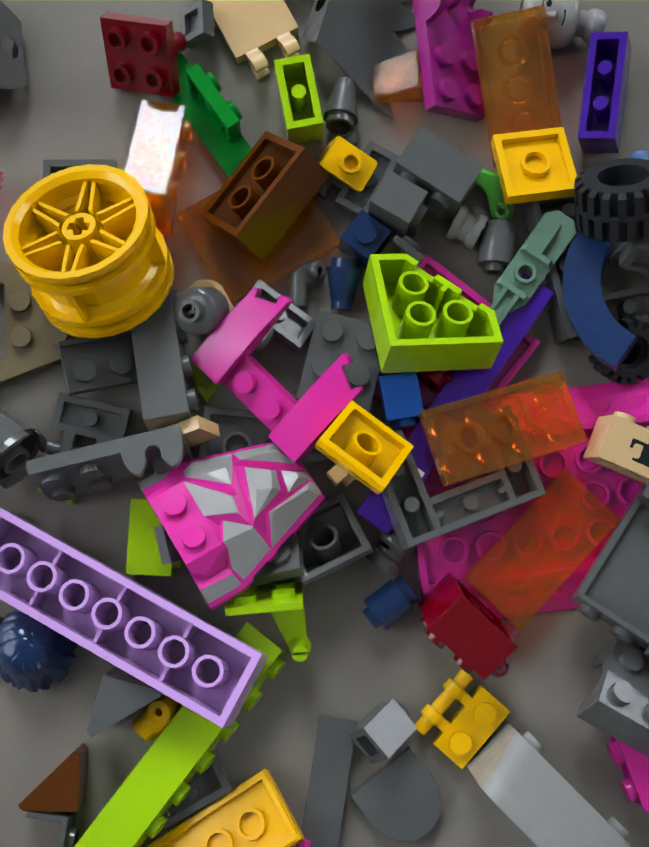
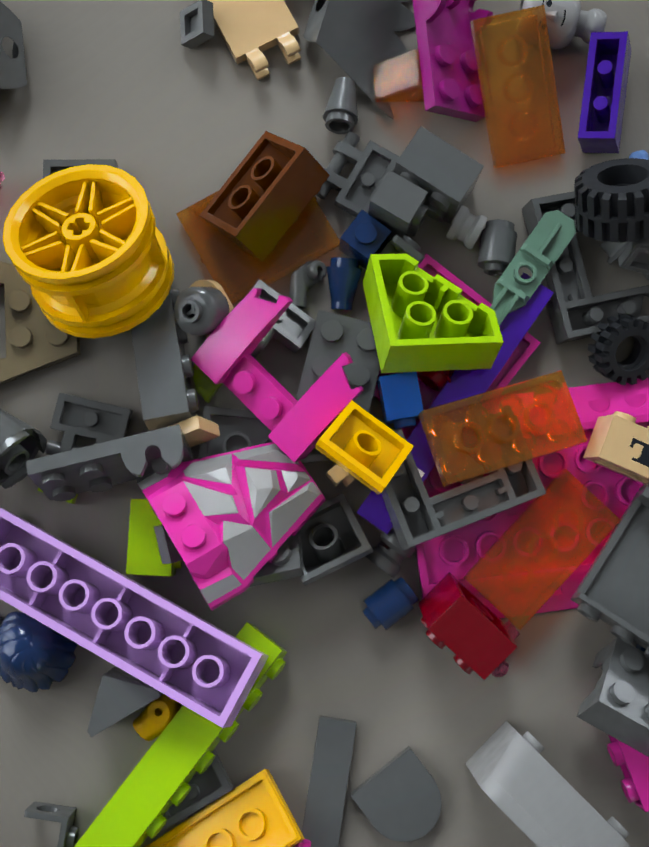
(64, 788): reddish brown slope -> none
(97, 363): dark grey plate -> none
(142, 53): dark red plate -> none
(160, 157): wedge -> none
(211, 116): green bracket -> none
(286, 605): lime plate -> none
(299, 99): lime brick -> none
(347, 163): yellow bracket -> none
(383, 730): brick -> none
(469, 726): yellow plate -> none
(490, 184): bright green arm -> none
(534, 165): yellow plate -> none
(586, 304): dark blue tile -> none

